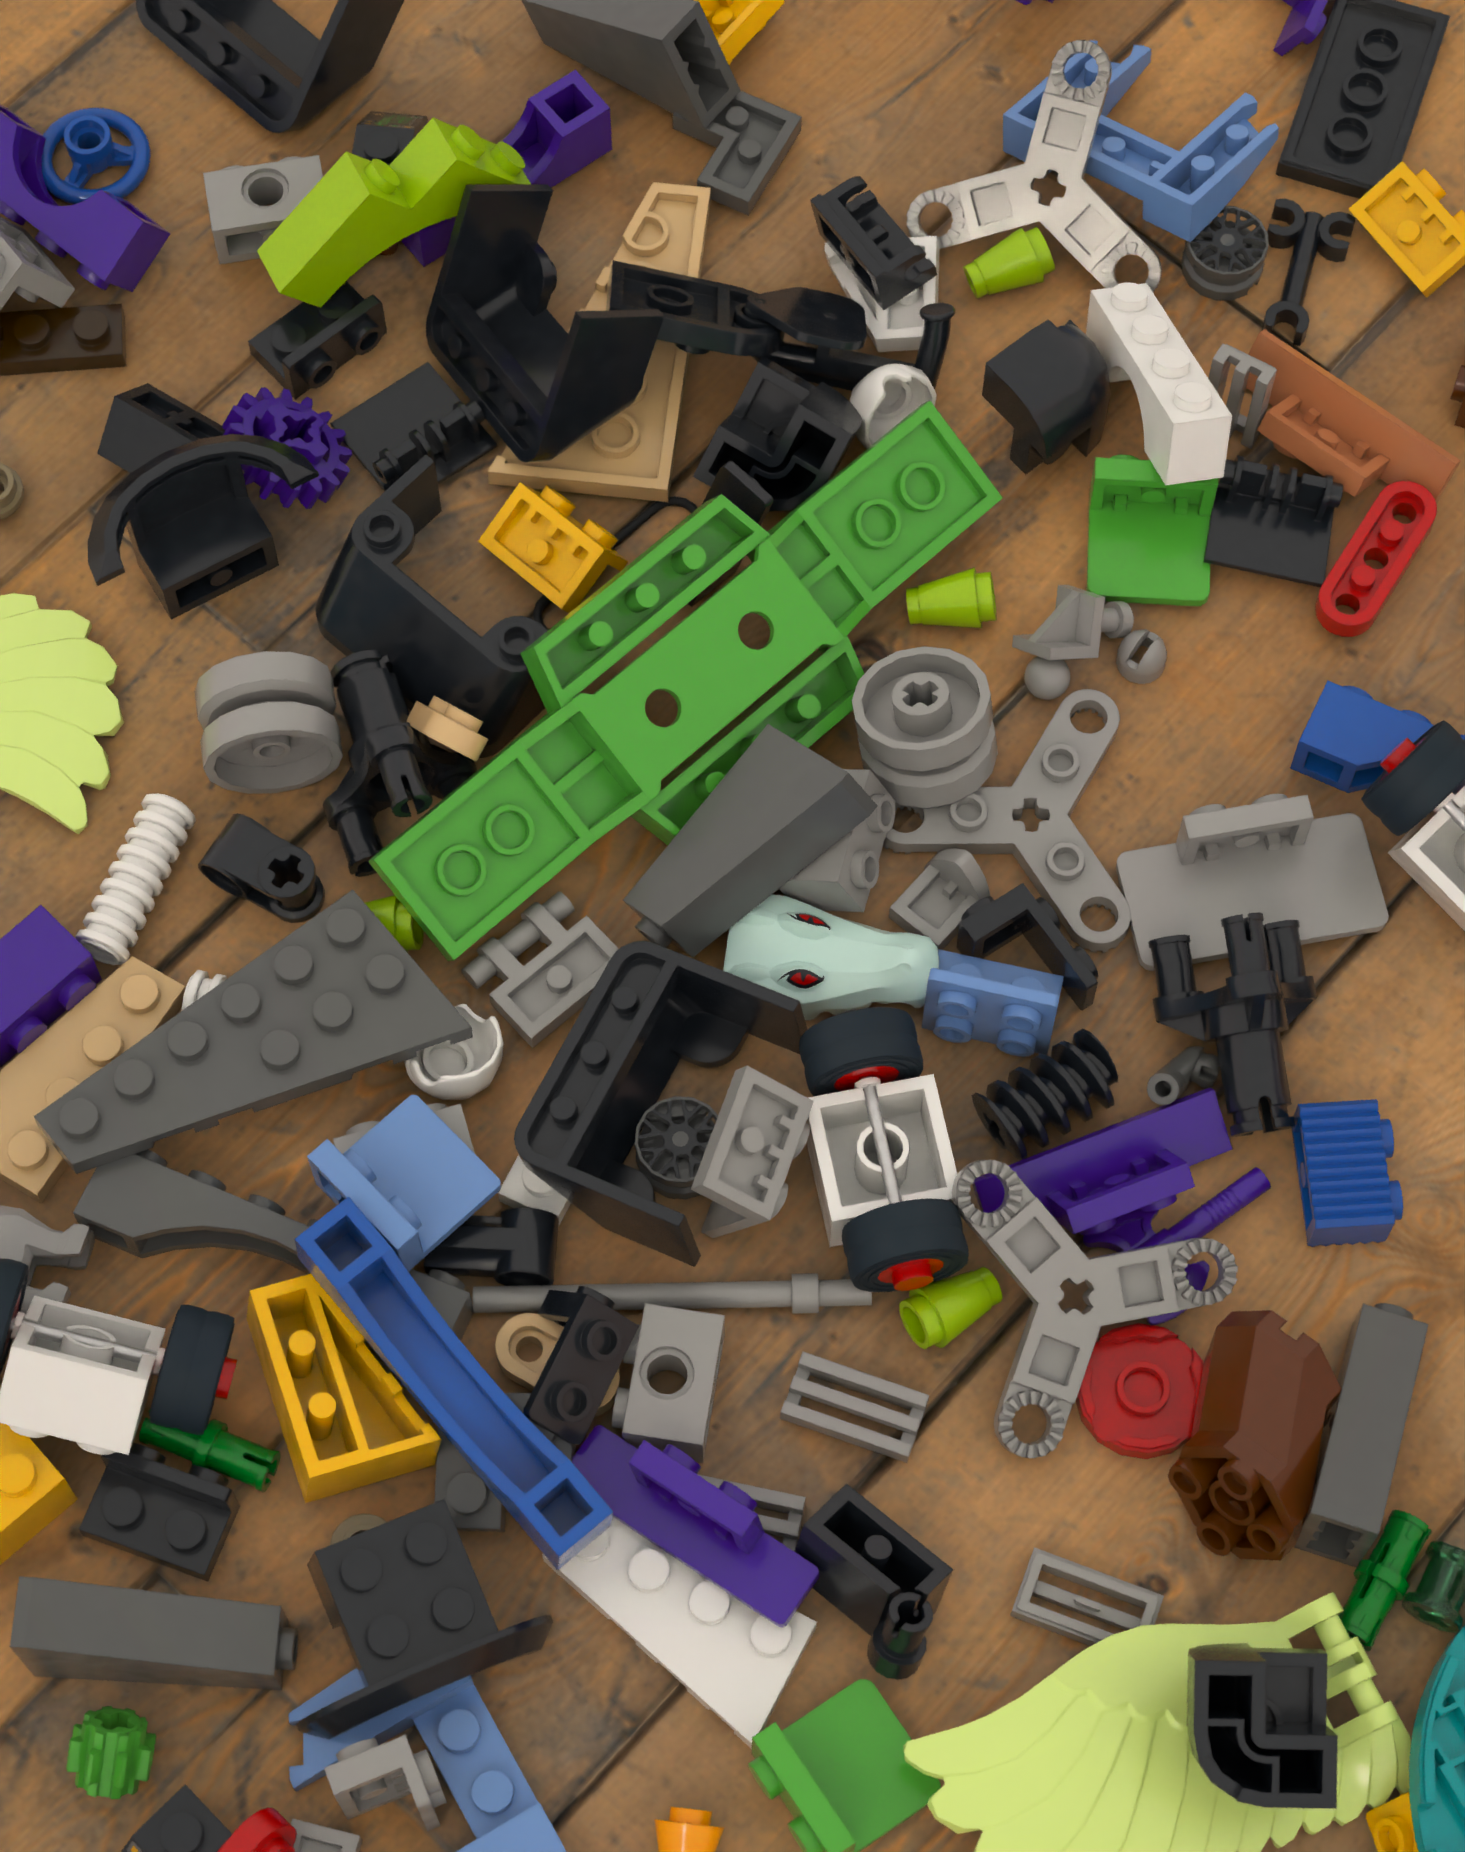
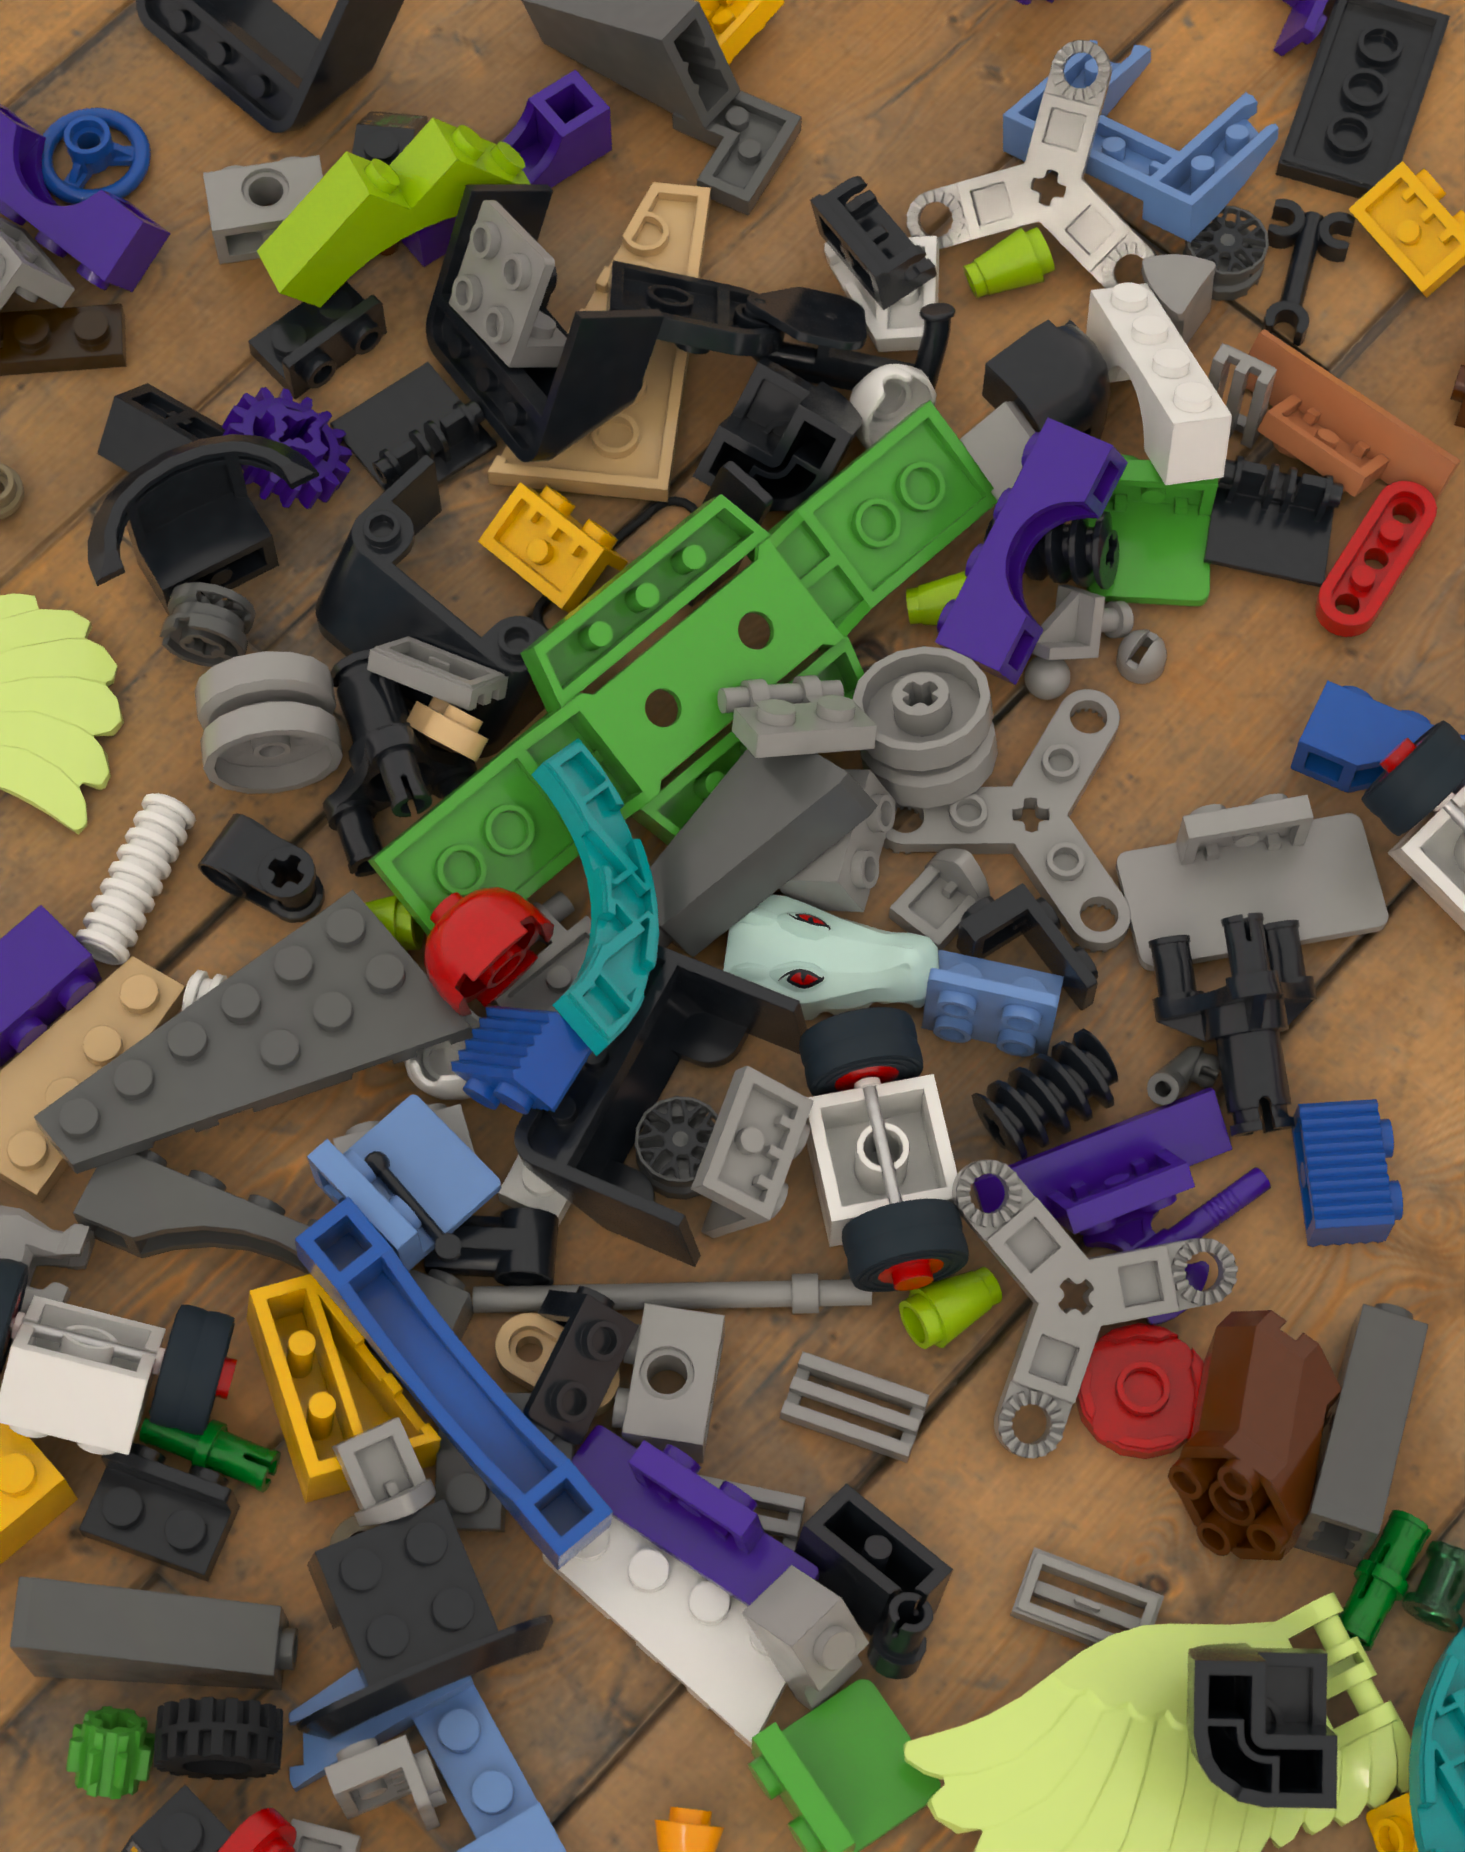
(206, 627): none -> dark grey wheel
(218, 1738): none -> black tyre
(384, 1474): none -> light grey tile
(437, 673): none -> light grey tile
(448, 1245): none -> black hinge
(482, 945): none -> red cylinder
(504, 288): none -> light grey bracket
(521, 1059): none -> blue brick
(621, 897): none -> teal tile
(796, 717): none -> light grey plate
(807, 1635): none -> light grey arch
(999, 445): none -> light grey tile
(1061, 480): none -> dark purple arch
(1075, 553): none -> black piece
(1182, 288): none -> light grey tile

